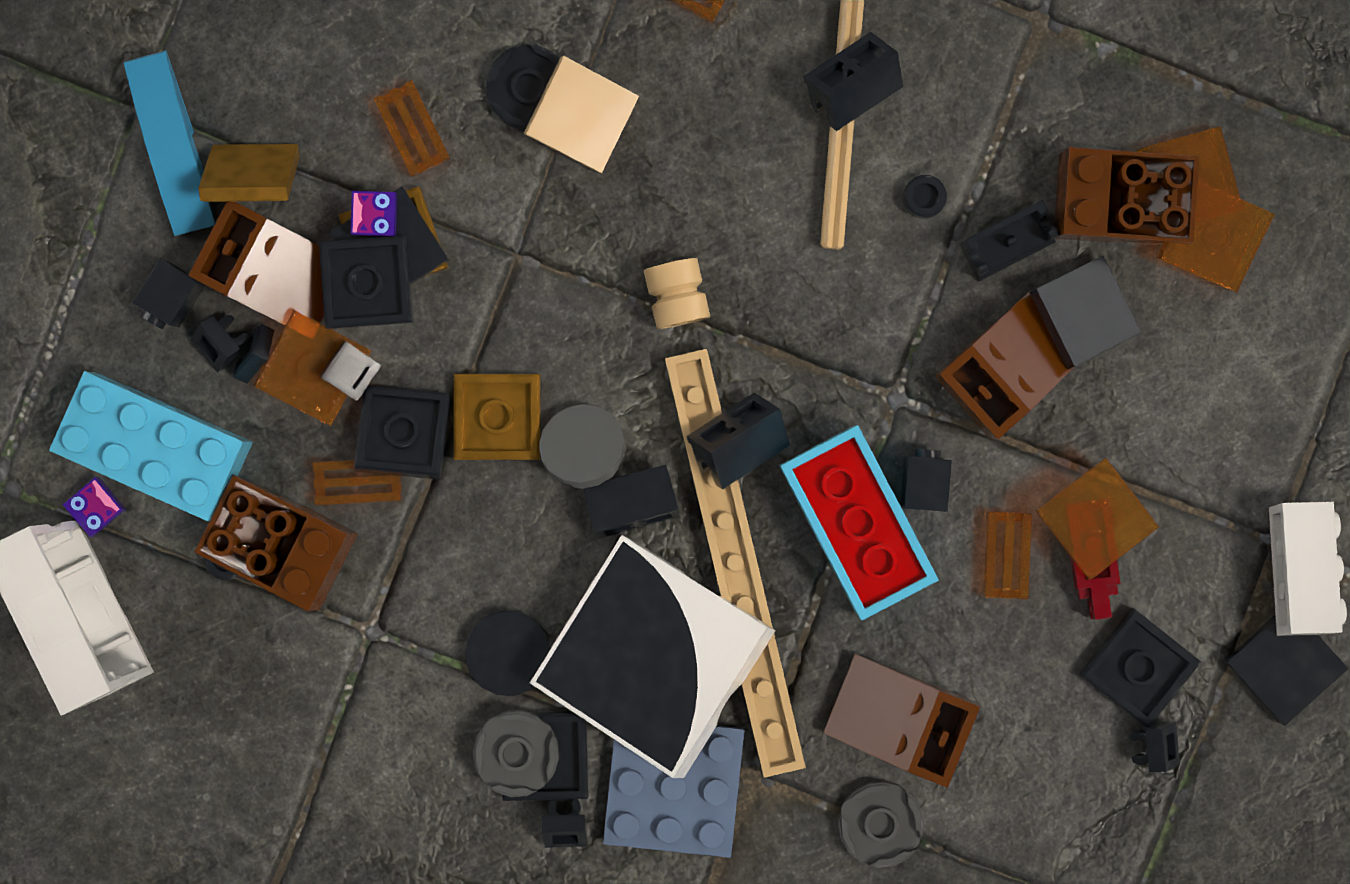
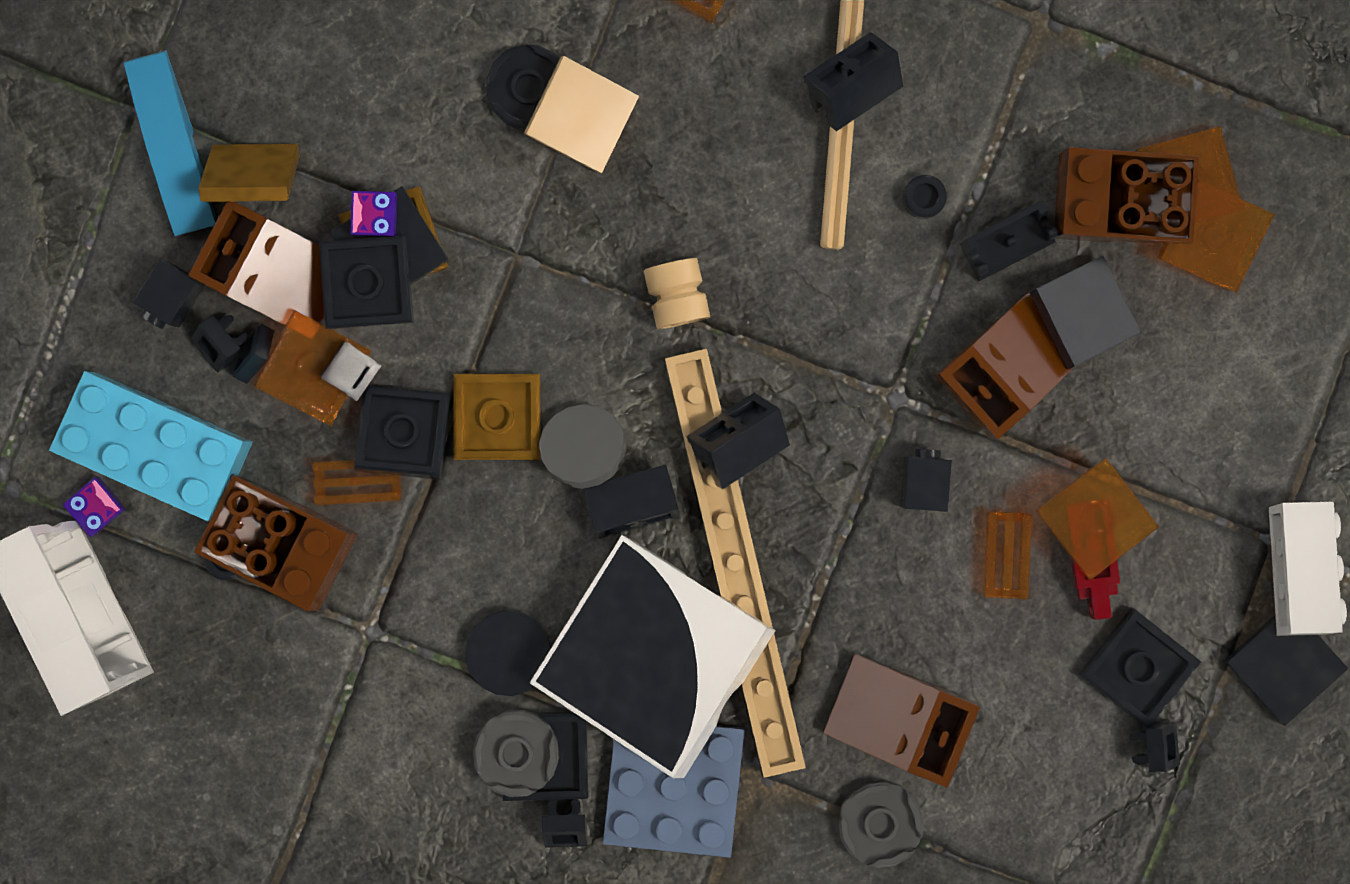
(396, 95): clear orange tile -> none
(858, 522): red brick -> none

